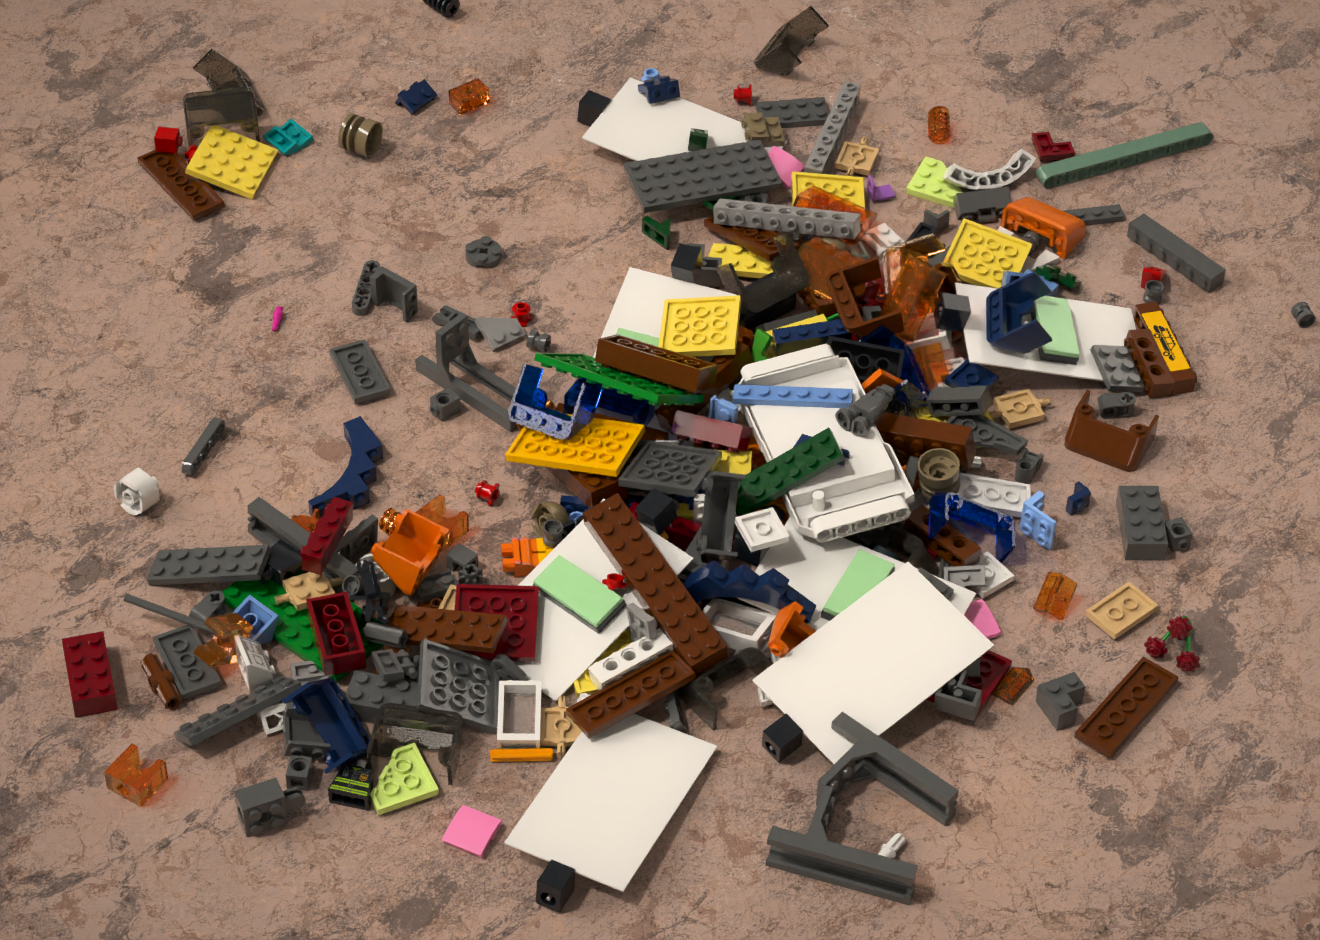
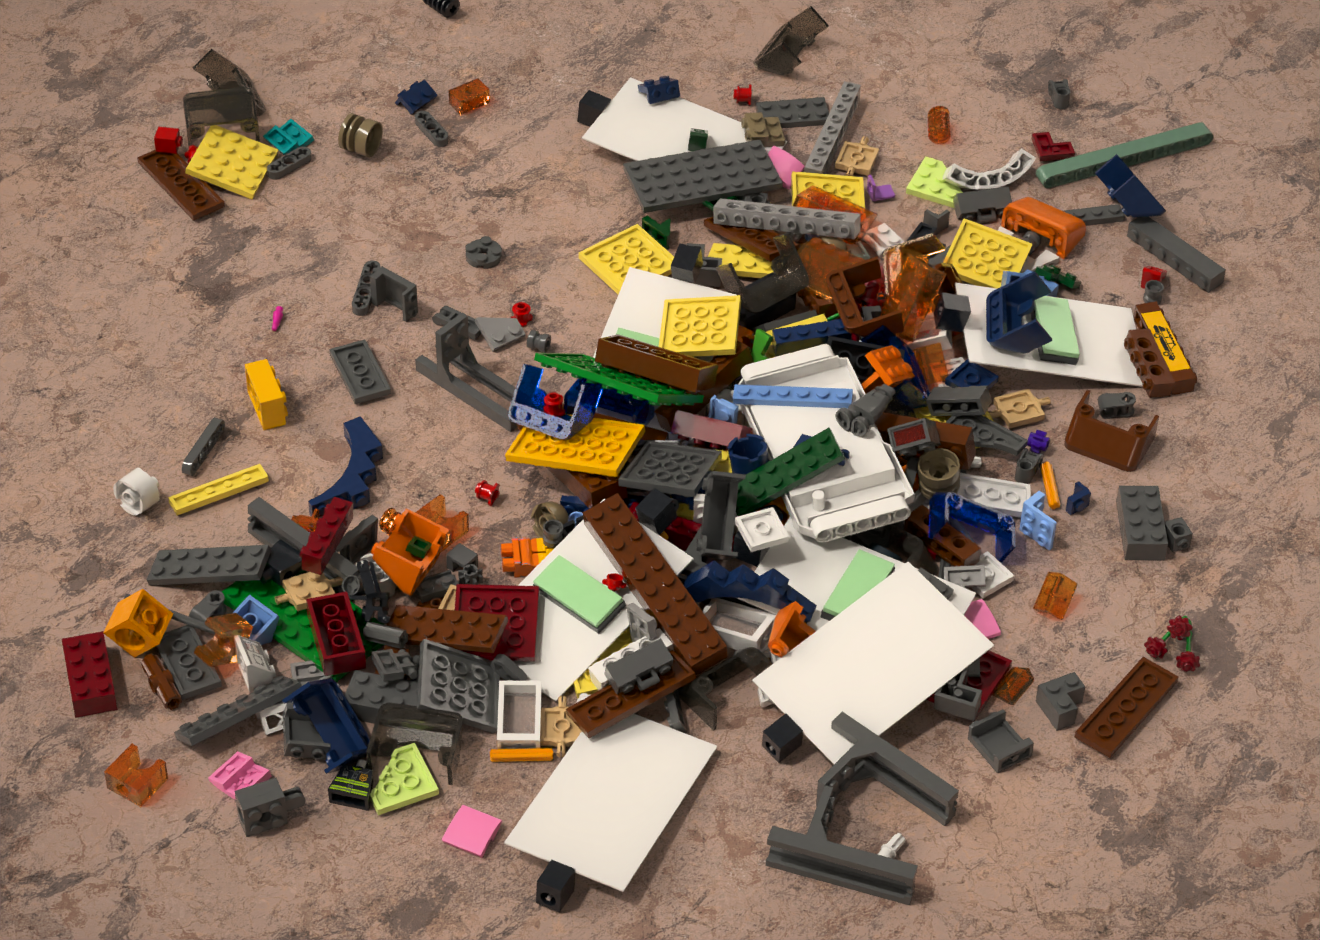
(138, 623): none -> light orange brick
(218, 489): none -> light yellow plate
(238, 773): none -> bright pink slope
(266, 394): none -> yellow brick
(299, 158): none -> dark grey beam
(299, 772): dark grey brick -> none
(418, 547): none -> dark green plate
(442, 139): none -> dark grey beam
(445, 404): dark grey brick -> none
(554, 404): none -> red brick
(627, 249): none -> light yellow plate
(638, 665): none -> dark grey piece
(651, 73): light blue plate -> none
(747, 453): none -> dark blue cylinder
(890, 365): none -> orange plate
(914, 437): none -> dark grey piece
(999, 741): none -> dark grey panel
(1038, 441): none -> dark purple gear
(1050, 485): none -> light orange axle
(1059, 93): none -> dark grey piece
(1117, 368): dark grey plate -> none
(1121, 610): tan plate -> none
(1128, 190): none -> dark blue windscreen
(1303, 315): dark grey wheel -> none

